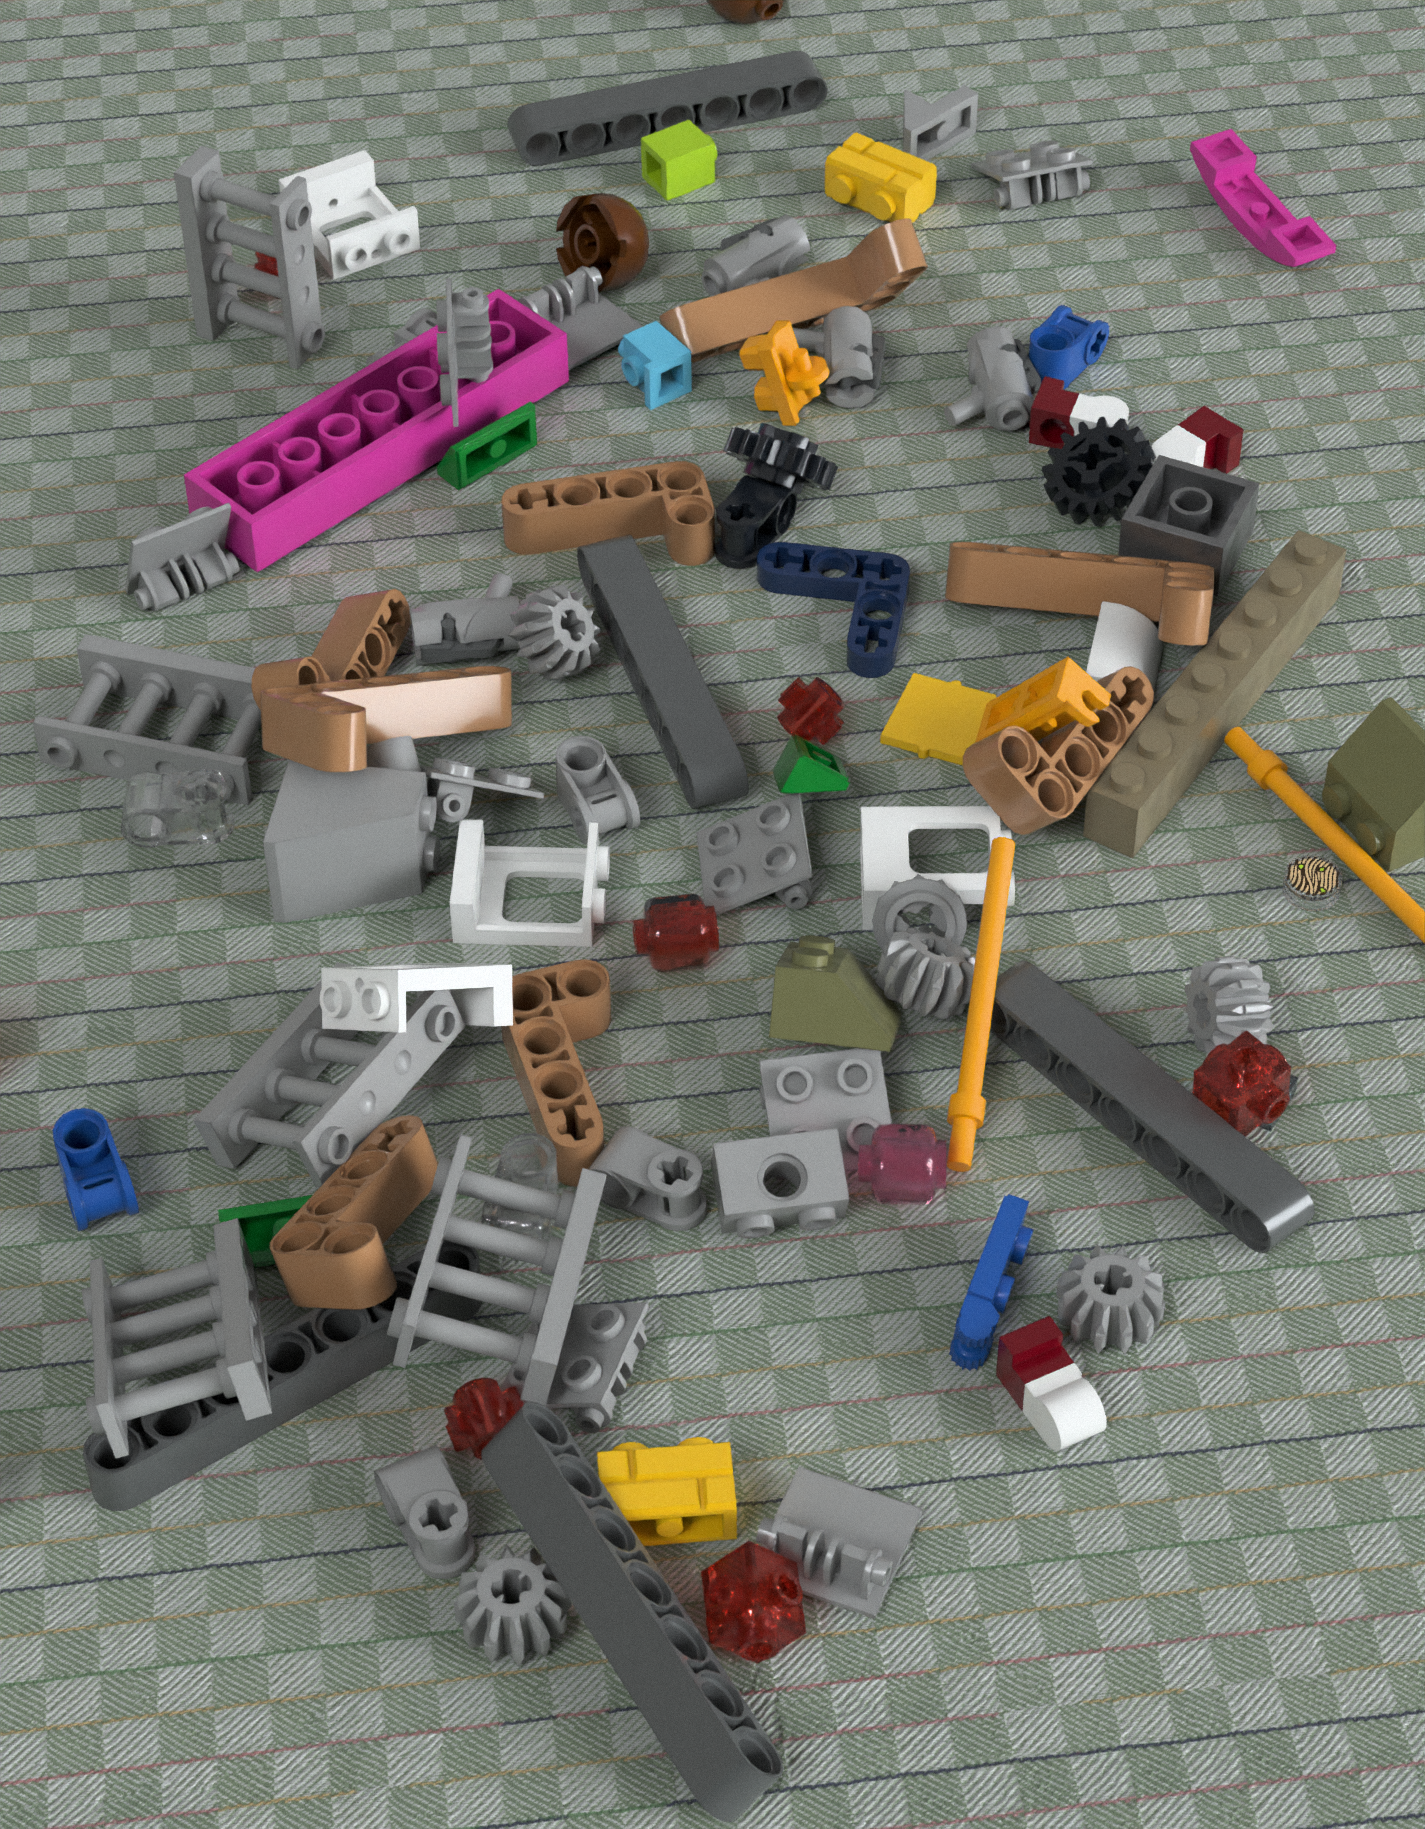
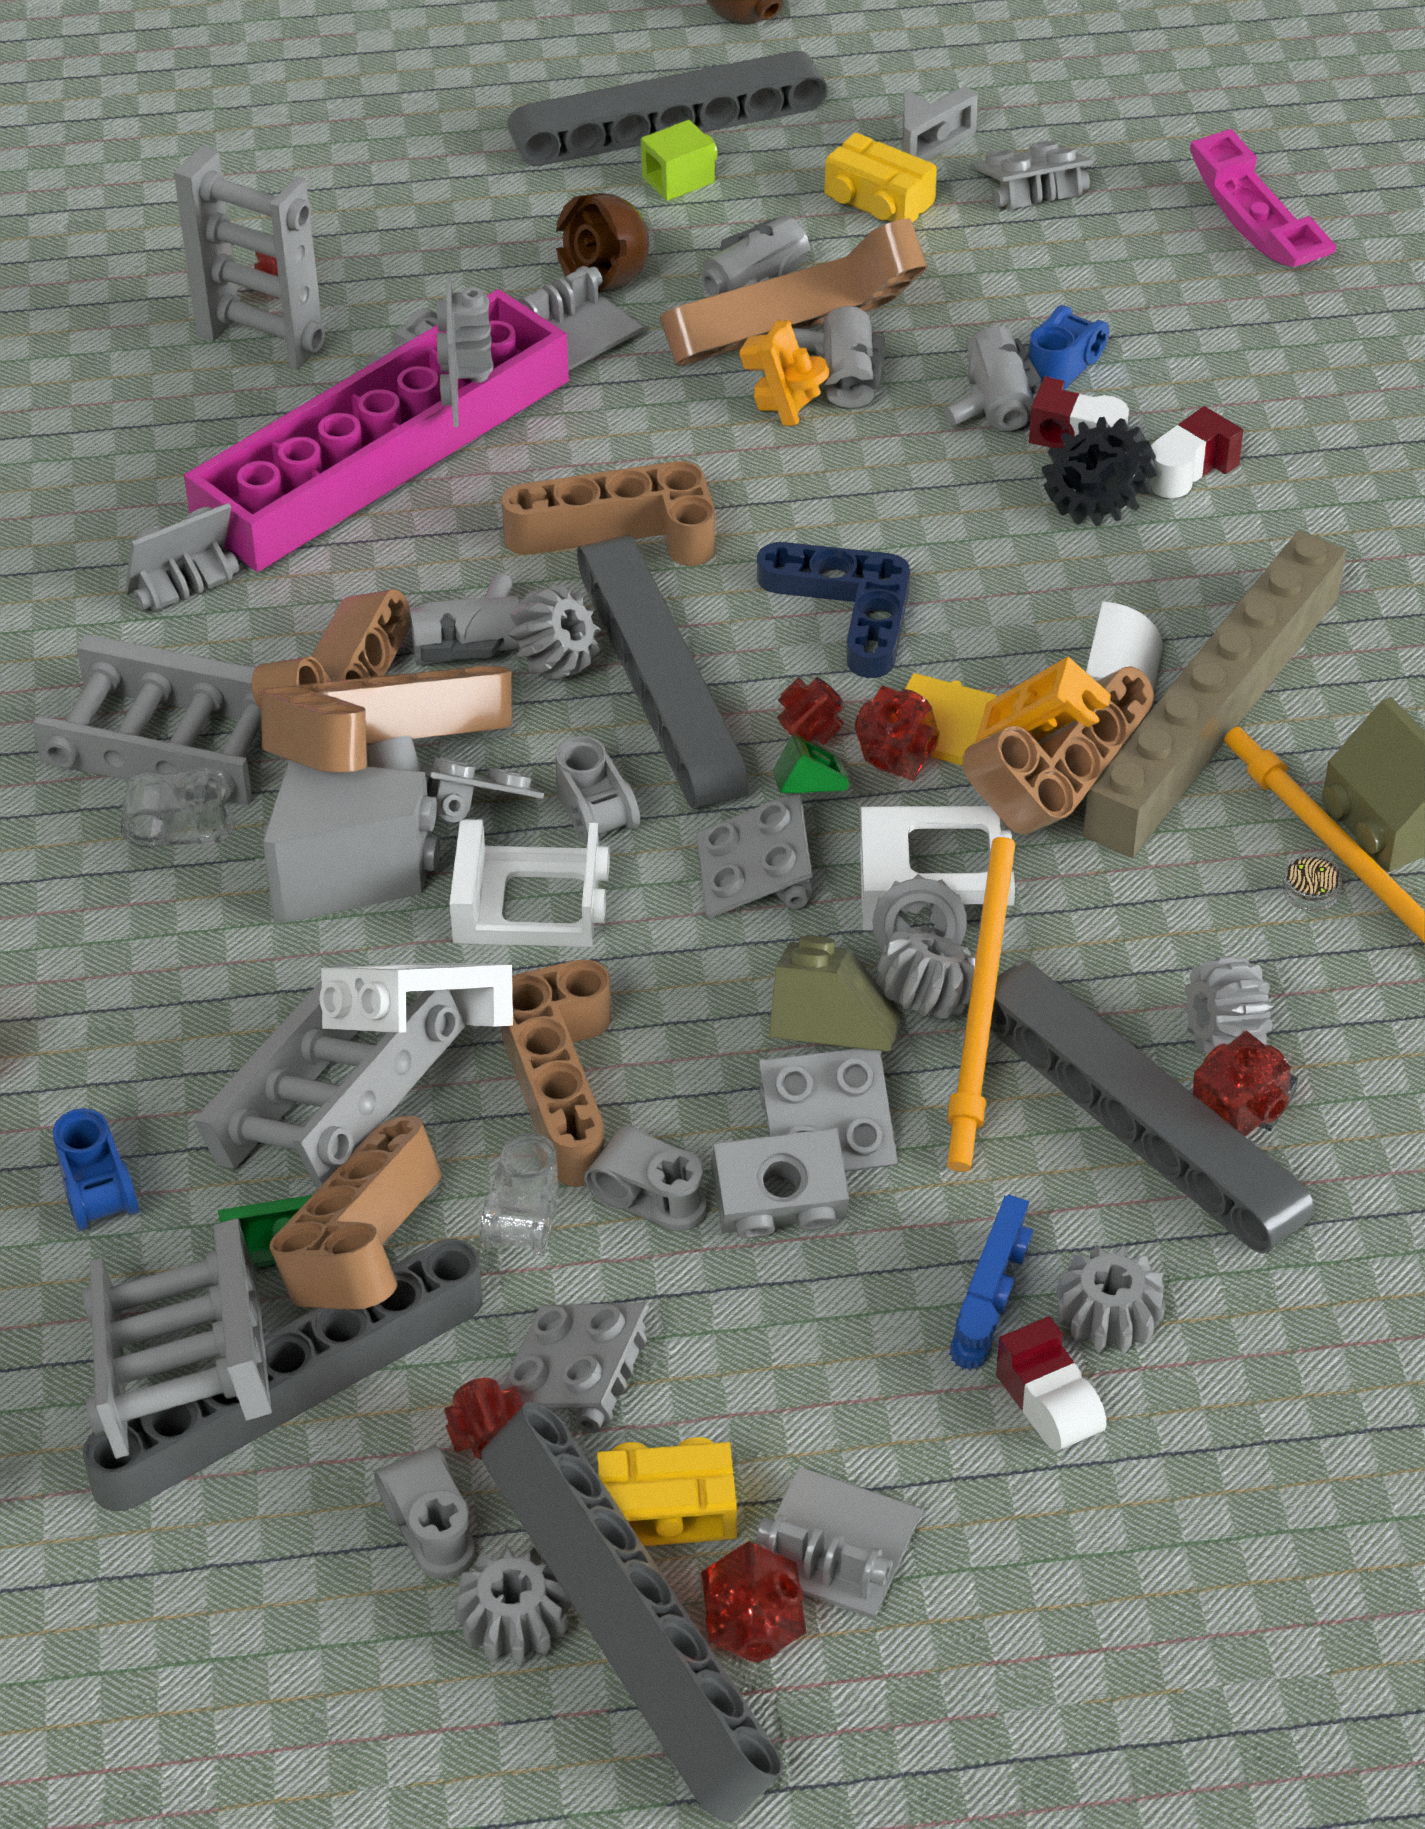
(346, 192): white window -> none
(490, 447): green slope -> none
(545, 1305): light grey fence -> none
(656, 364): medium azure brick -> none
(676, 932): clear red head -> none
(752, 519): black piece -> none
(780, 458): black gear -> none
(897, 732): none -> clear red brick
(903, 1164): clear pink head -> none
(1078, 582): medium nougat beam -> none
(1190, 517): flat silver brick -> none

